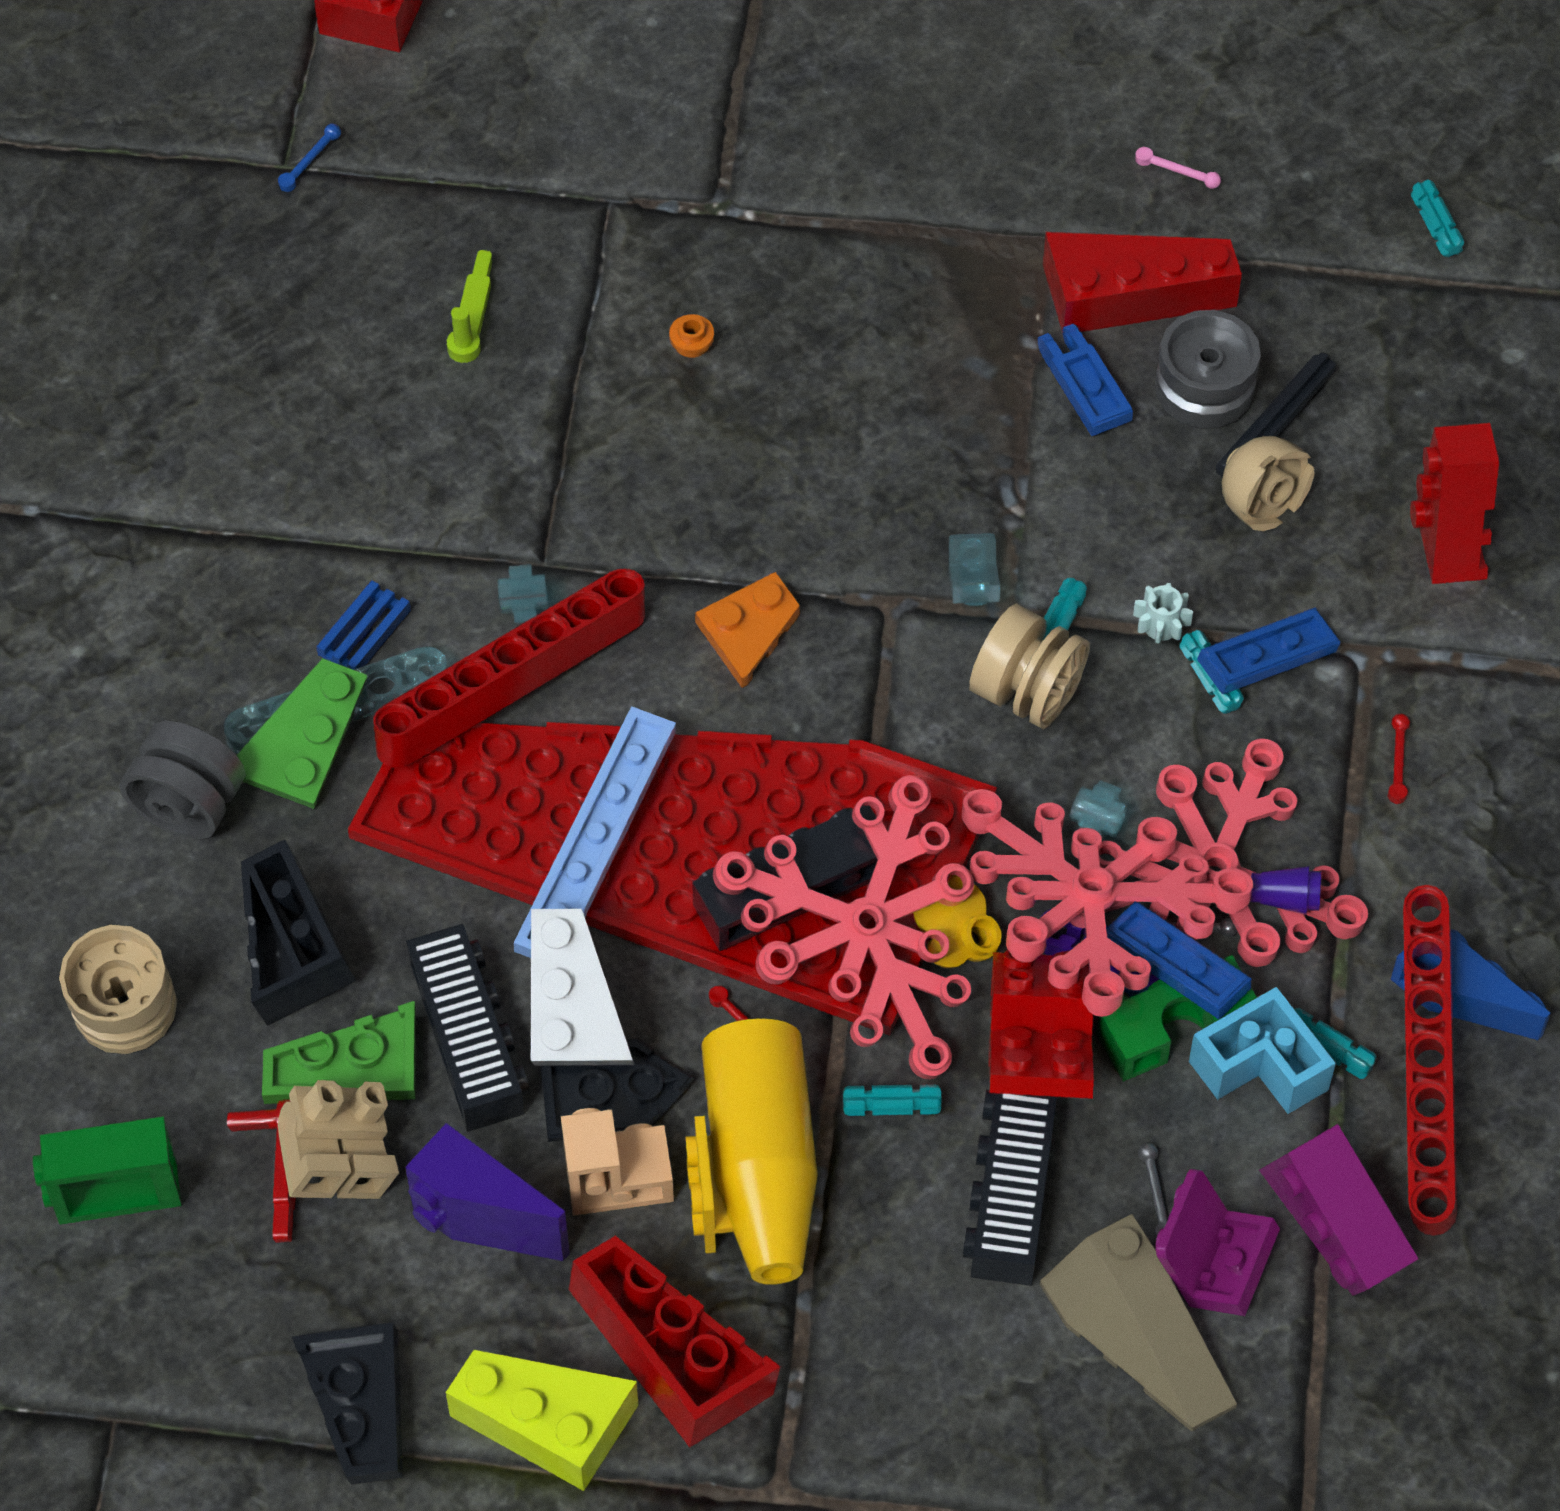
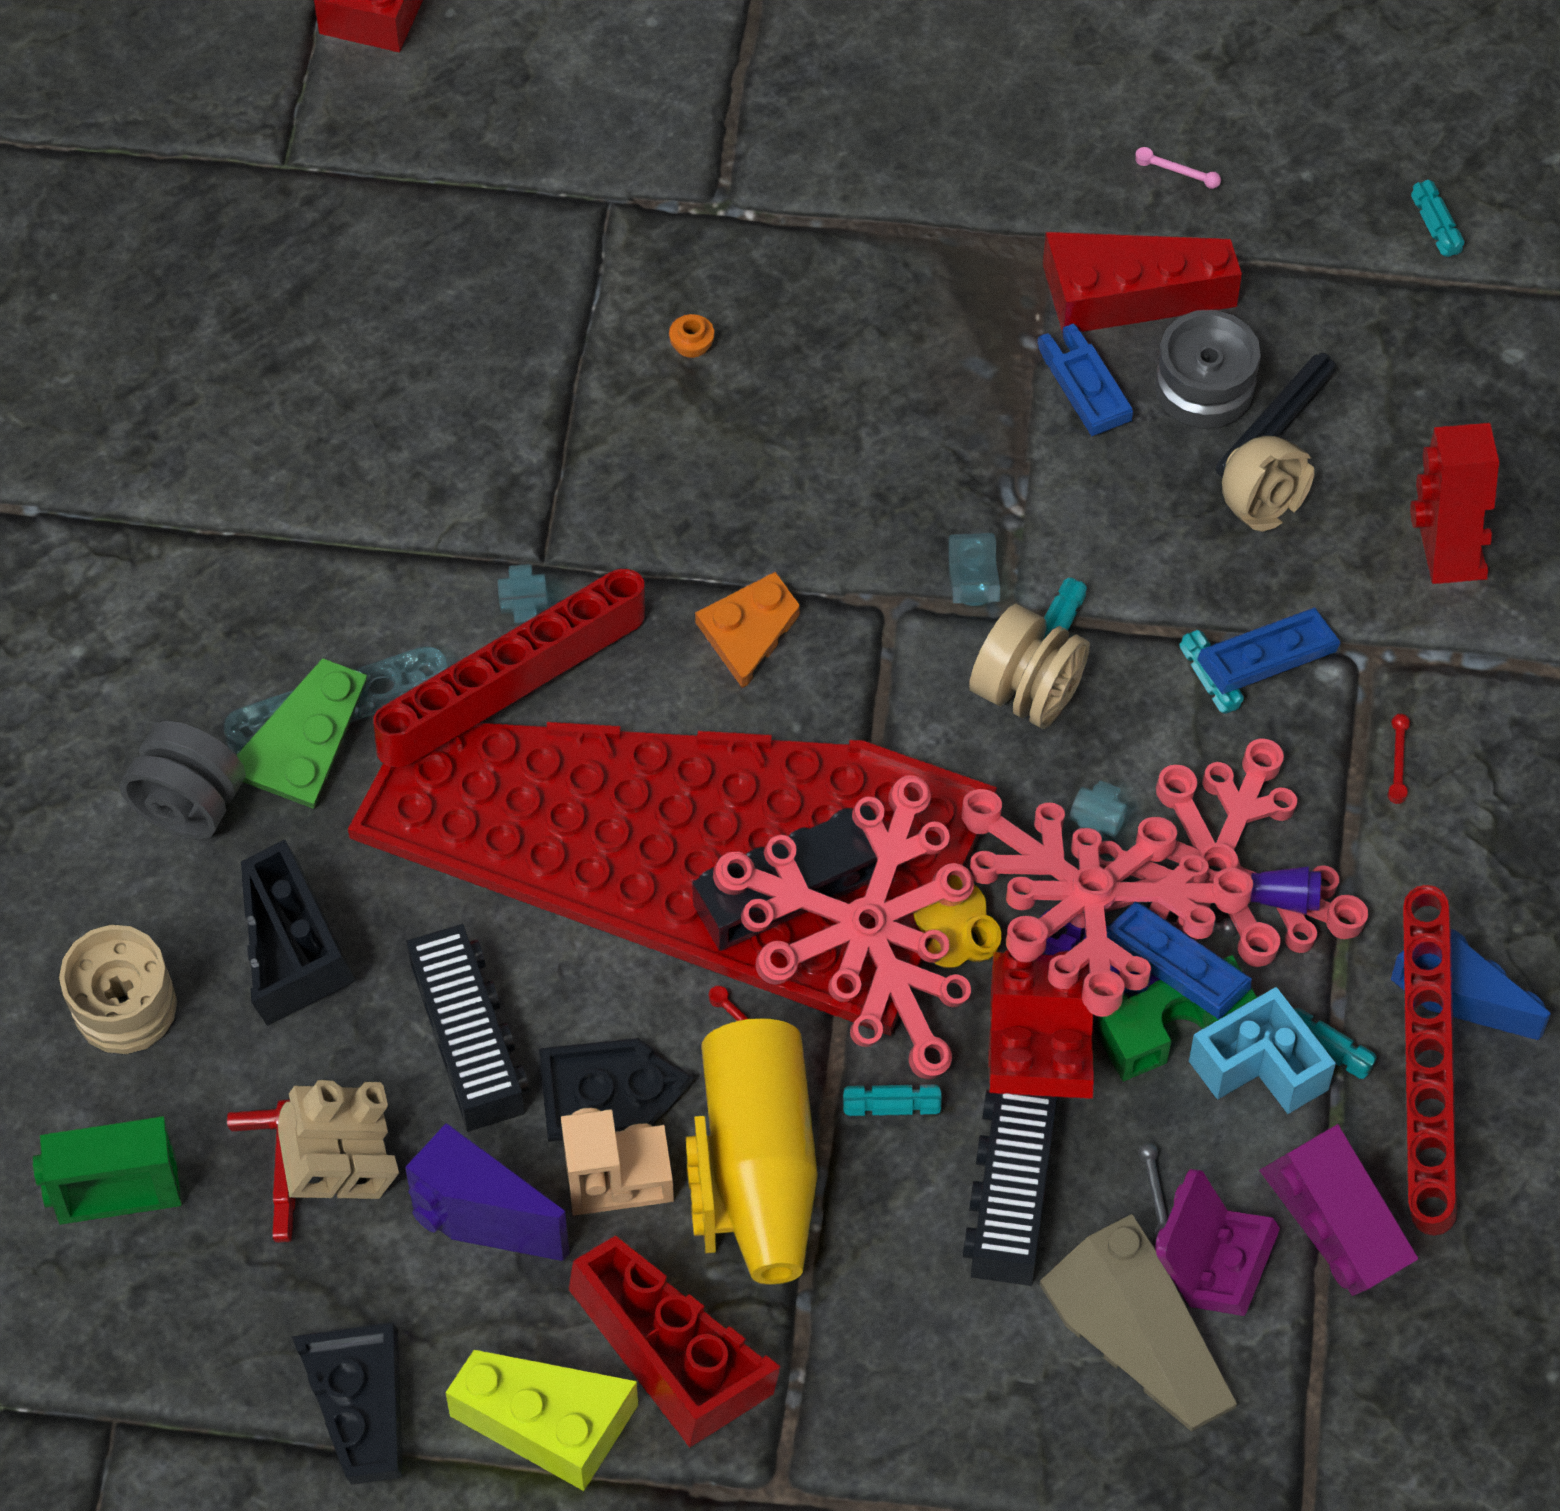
(287, 181): blue hinge -> none
(350, 618): blue tile -> none
(365, 1052): bright green wing -> none
(467, 320): lime piece -> none
(570, 996): white wedge -> none
(603, 818): light blue plate -> none
(1163, 613): light aqua gear -> none

